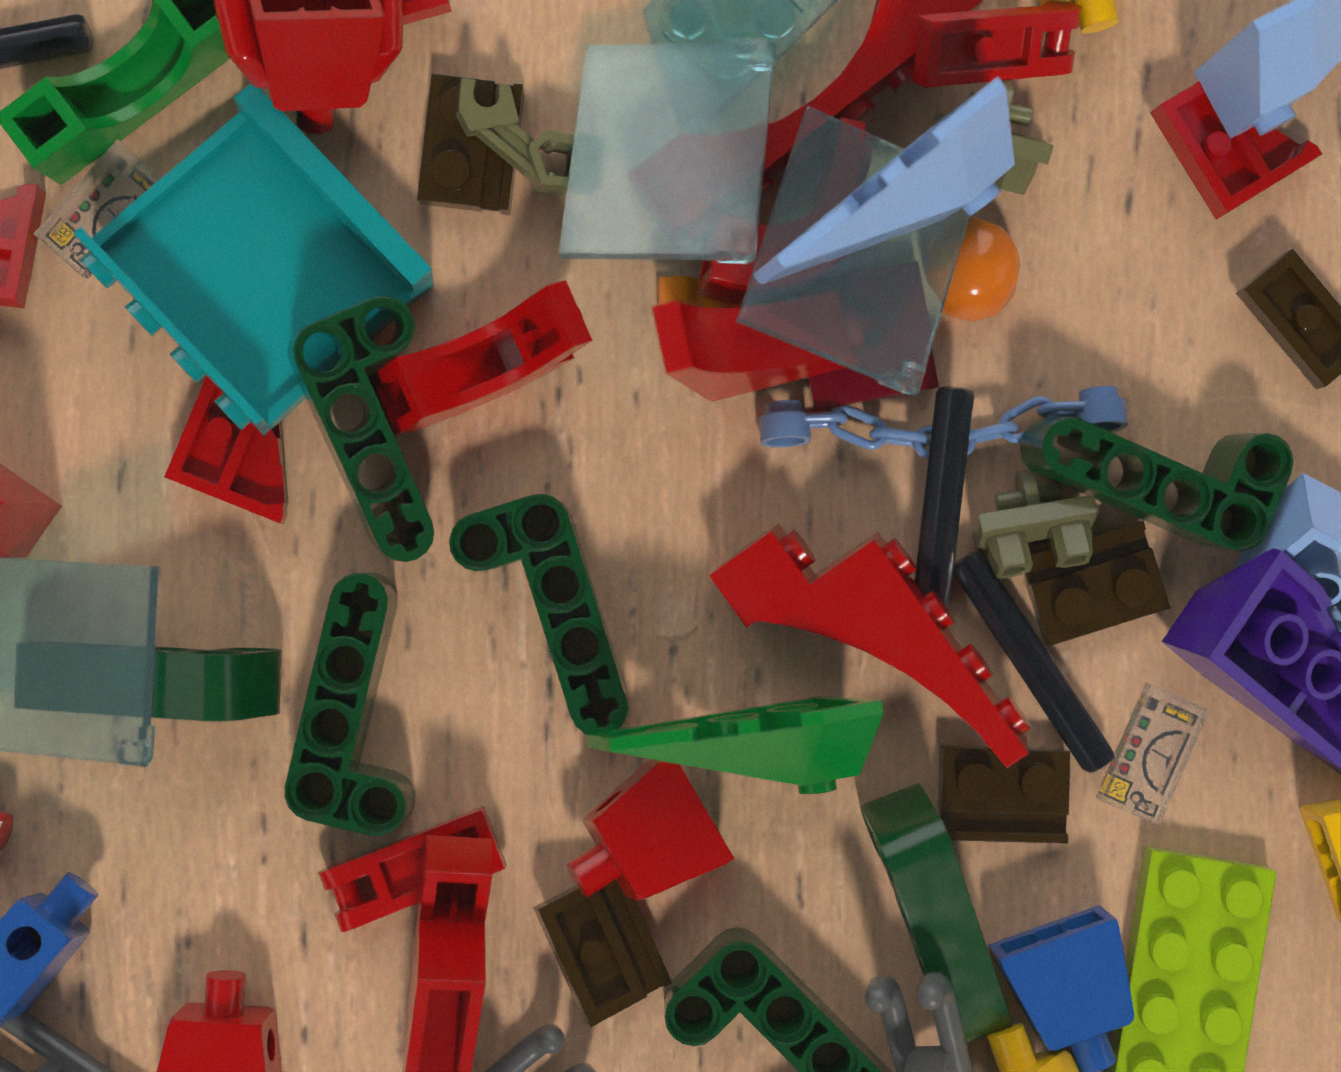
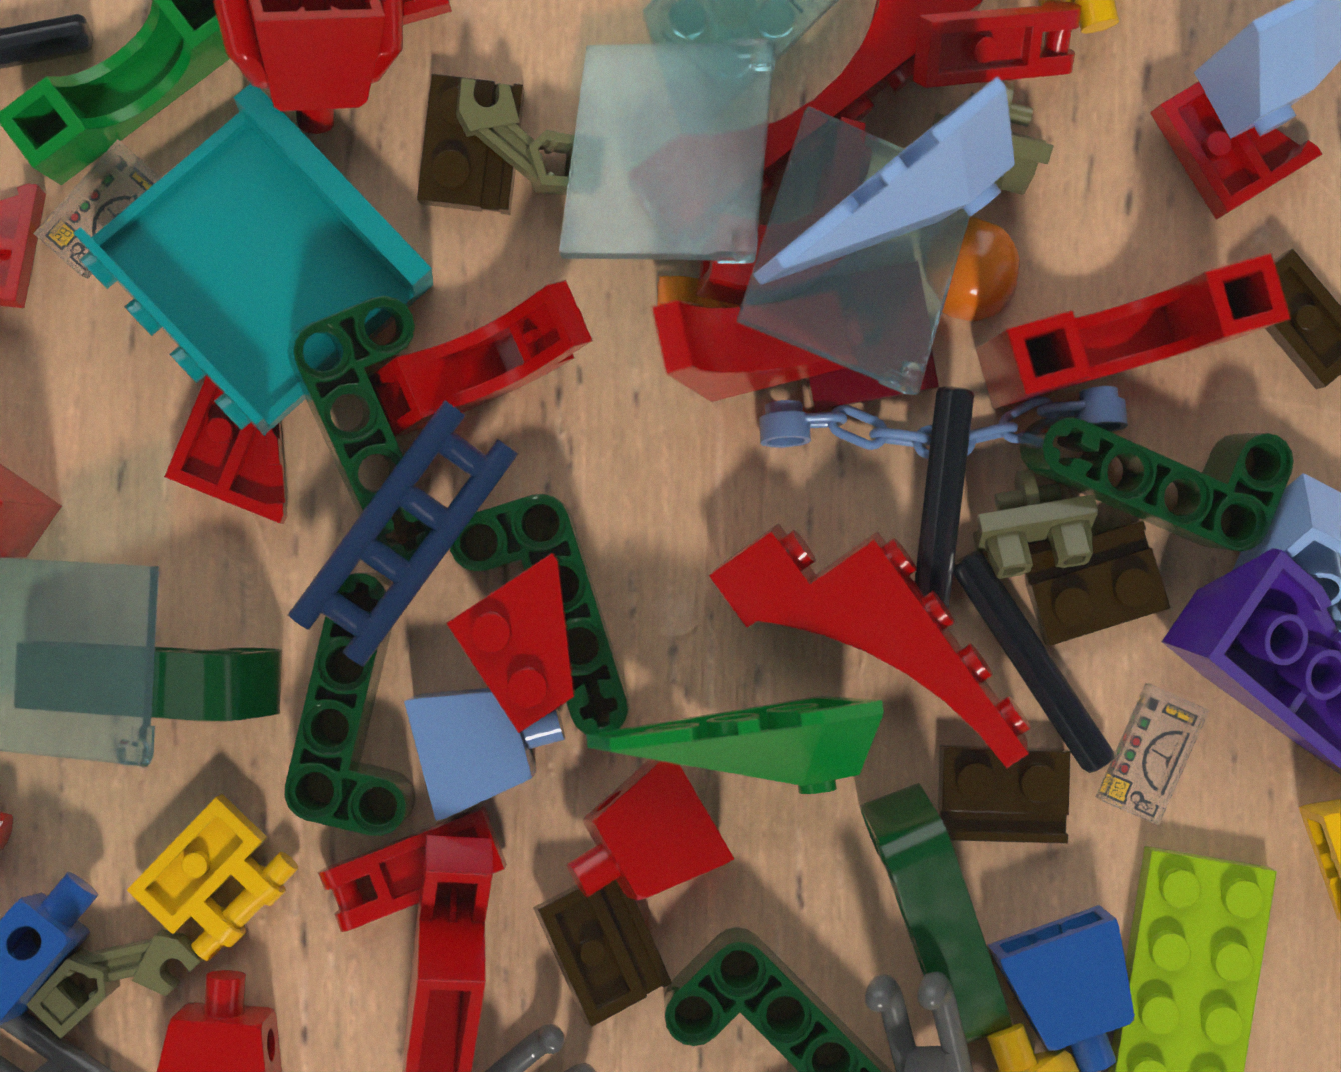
(64, 1004): none -> olive piece
(197, 865): none -> yellow plate
(406, 575): none -> dark blue bar
(473, 747): none -> medium blue torso
(521, 643): none -> red wing
(1174, 322): none -> red arch

